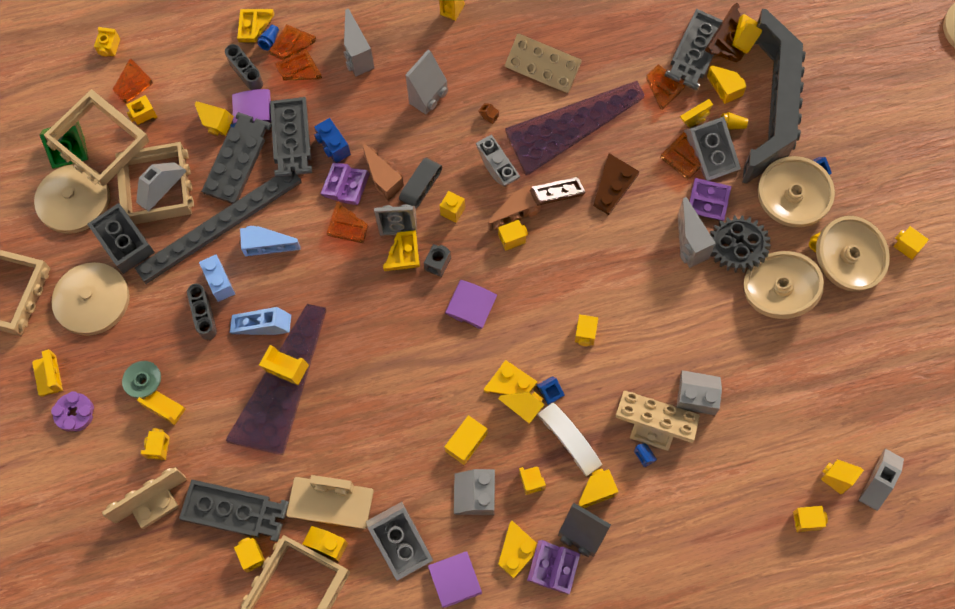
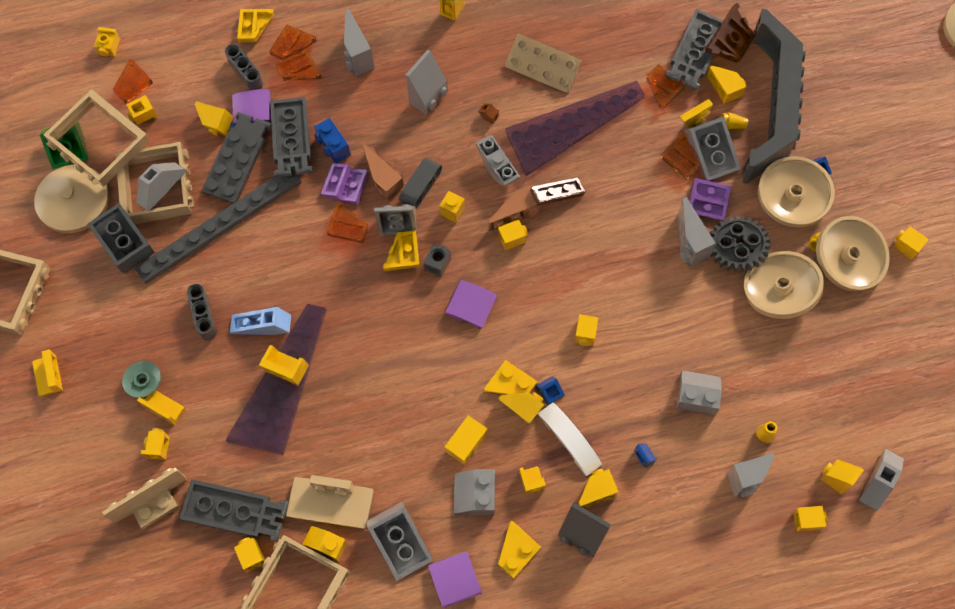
(71, 401): medium lavender plate -> none
(90, 299): tan dish -> none
(217, 278): light blue piece -> none
(265, 241): light blue slope -> none
(268, 38): blue cone -> none
(553, 567): medium lavender slope -> none
(614, 183): reddish brown wing -> none
(656, 421): tan bracket -> none
(746, 33): yellow slope -> none
(749, 475): none -> light grey slope
(767, 432): none -> yellow cone

